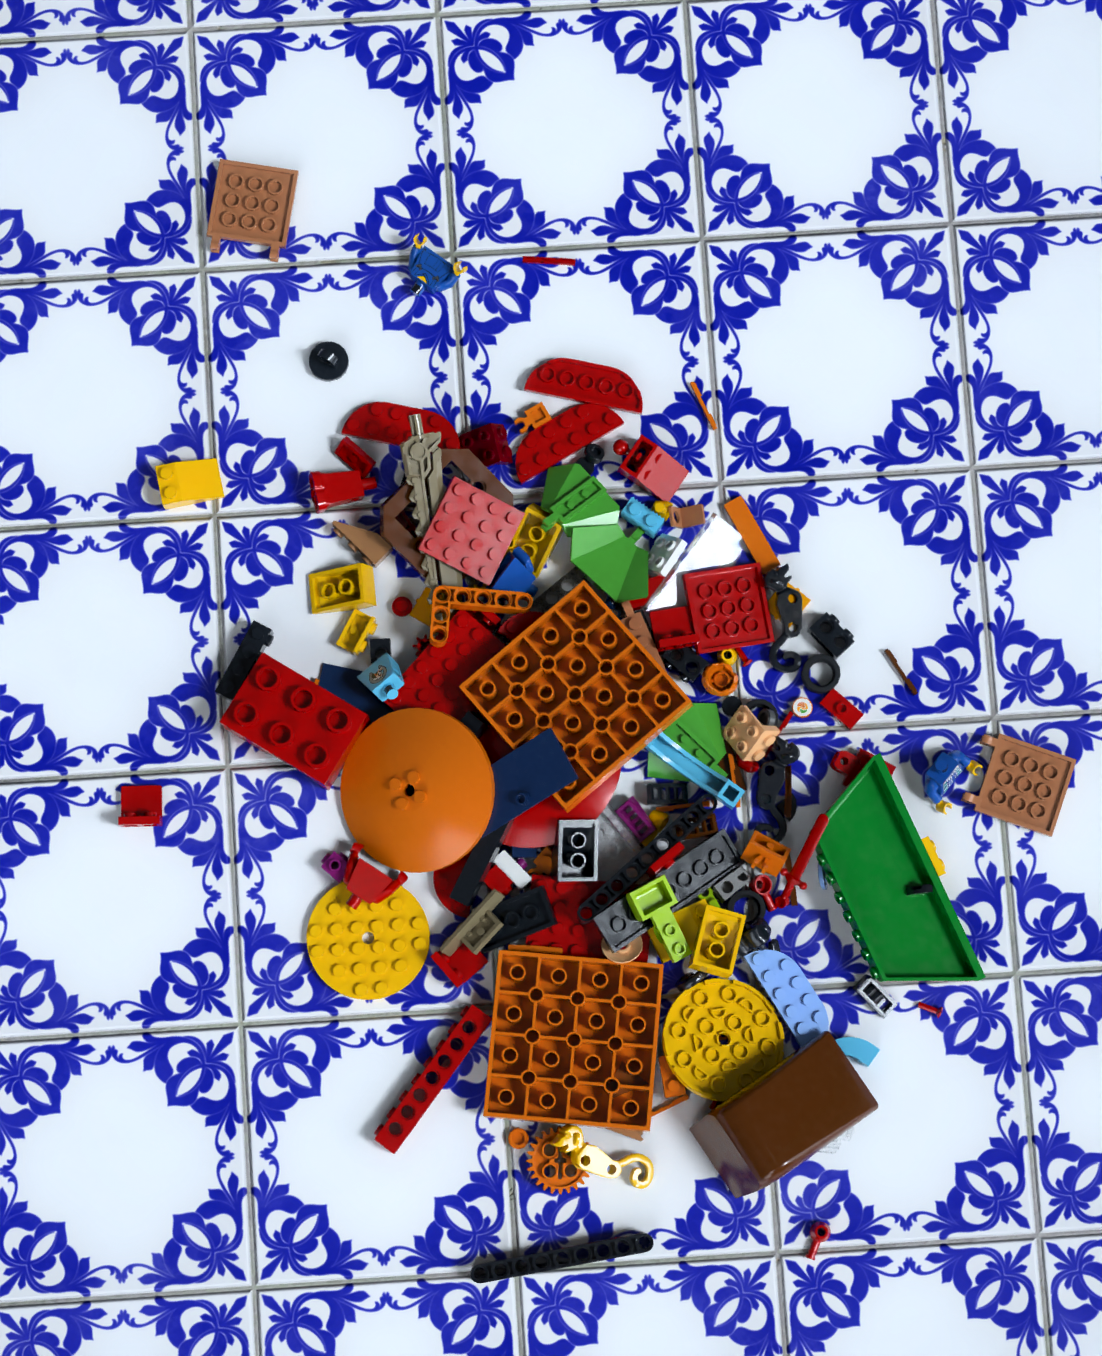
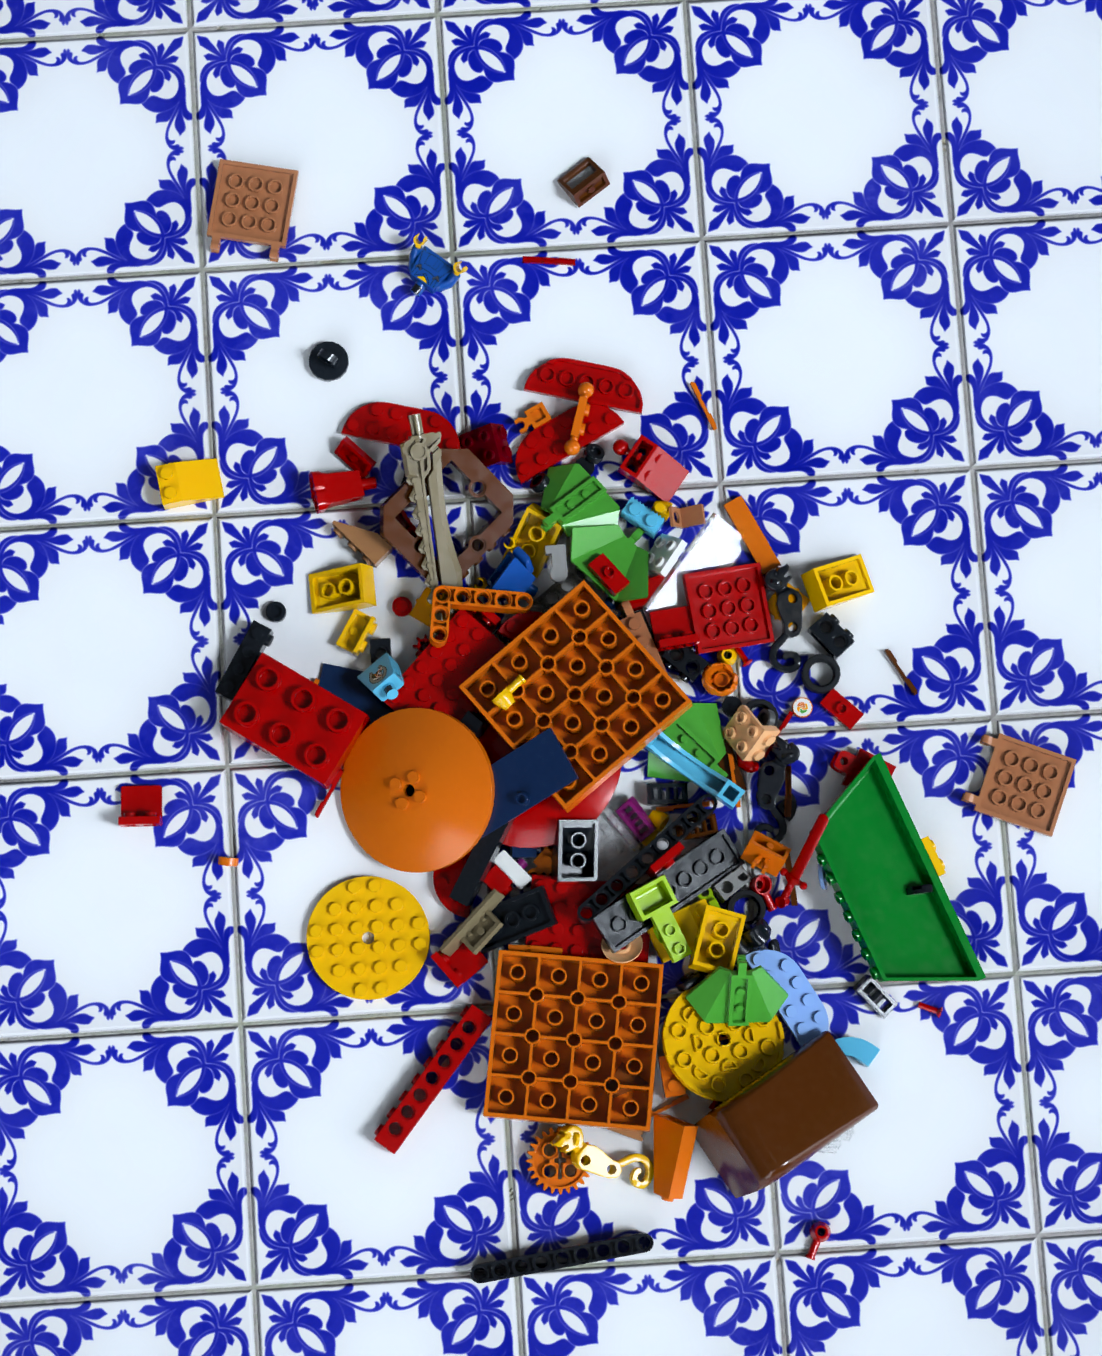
(228, 861): none -> orange tile
(276, 612): none -> black tile
(319, 810): none -> red piece
(335, 865): magenta brick -> none
(367, 881): red torso -> none
(470, 531): plate -> none
(505, 698): none -> yellow bar
(518, 1138): orange tile -> none
(539, 482): none -> black tile
(559, 562): none -> light grey leg
(572, 446): none -> orange plate
(588, 187): none -> reddish brown tile
(608, 574): none -> red plate
(672, 1155): none -> orange slope
(737, 995): none -> bright green panel
(837, 583): none -> yellow slope
(944, 773): blue torso -> none

